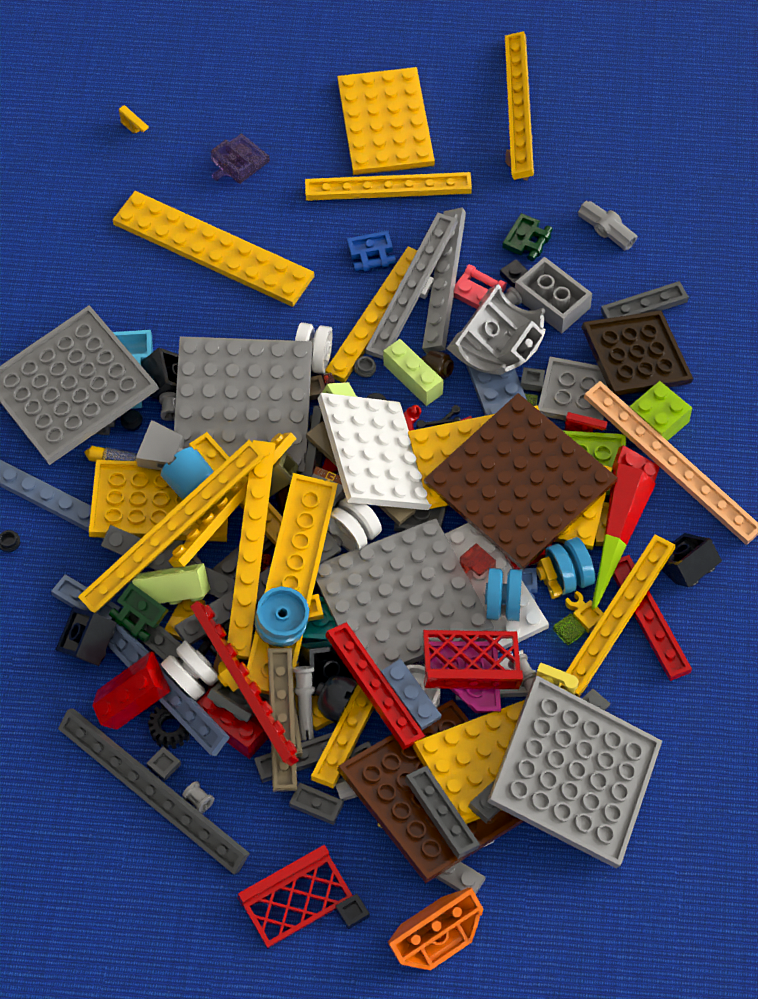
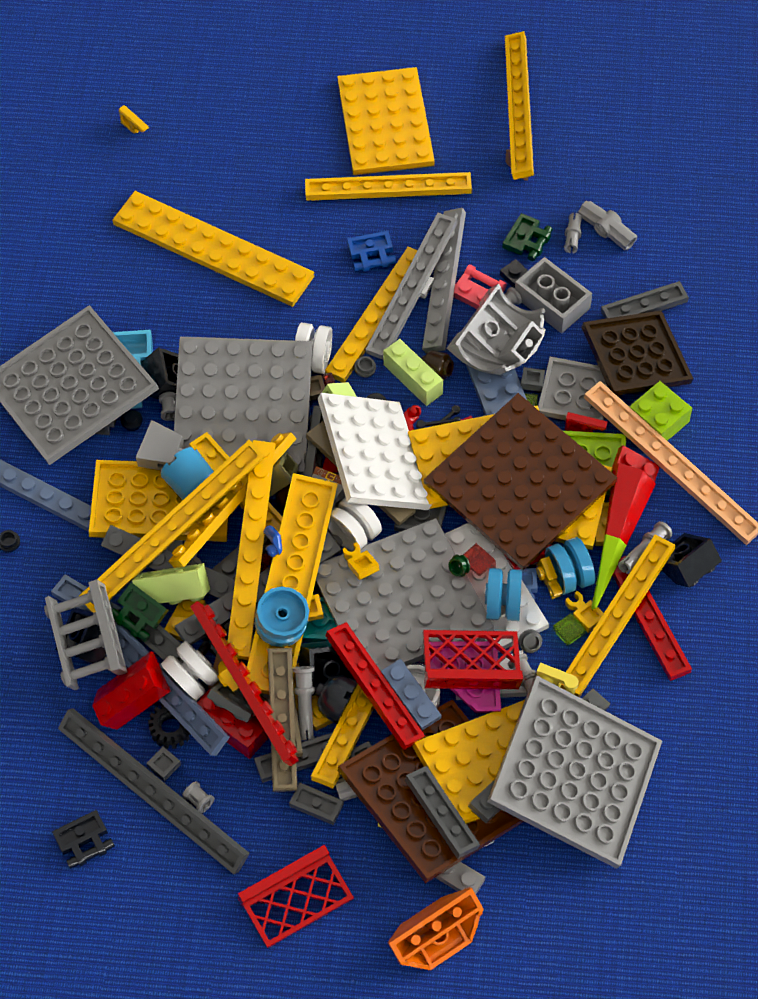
(80, 832): none -> black plate
(98, 453): clear piece -> none
(107, 639): none -> light grey fence
(238, 159): clear purple plate -> none
(276, 543): none -> blue arm
(352, 911): black plate -> none
(360, 563): none -> yellow plate
(459, 565): none -> dark green plate
(530, 641): none -> dark grey plate
(573, 233): none -> light grey pin
(660, 529): none -> light grey pin

